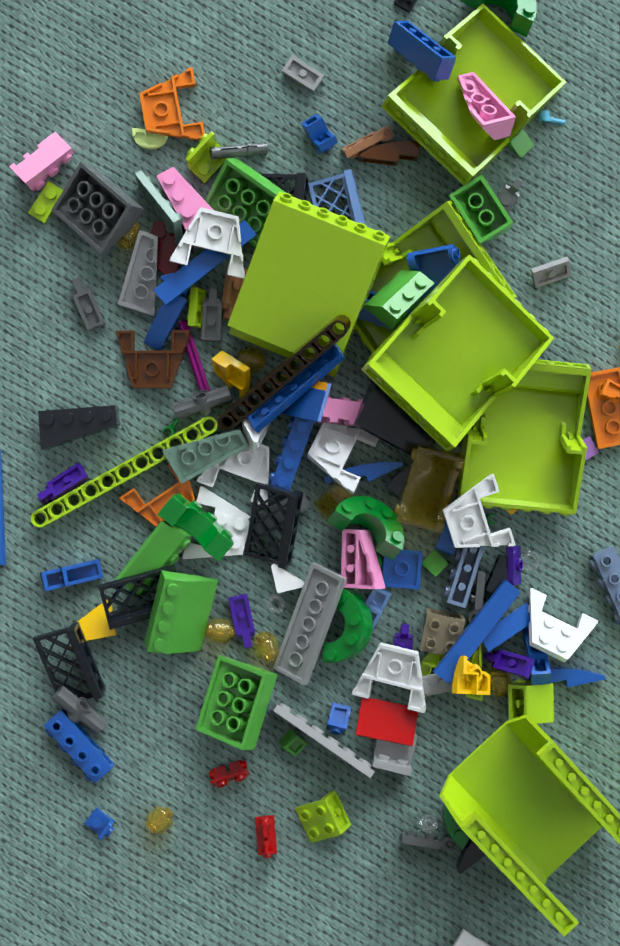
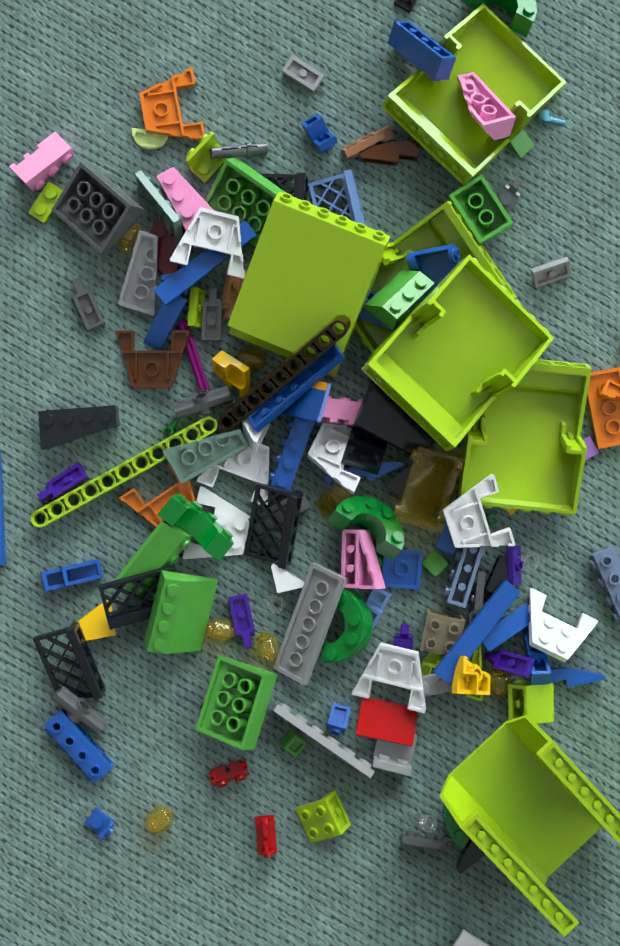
(364, 451): none -> black slope

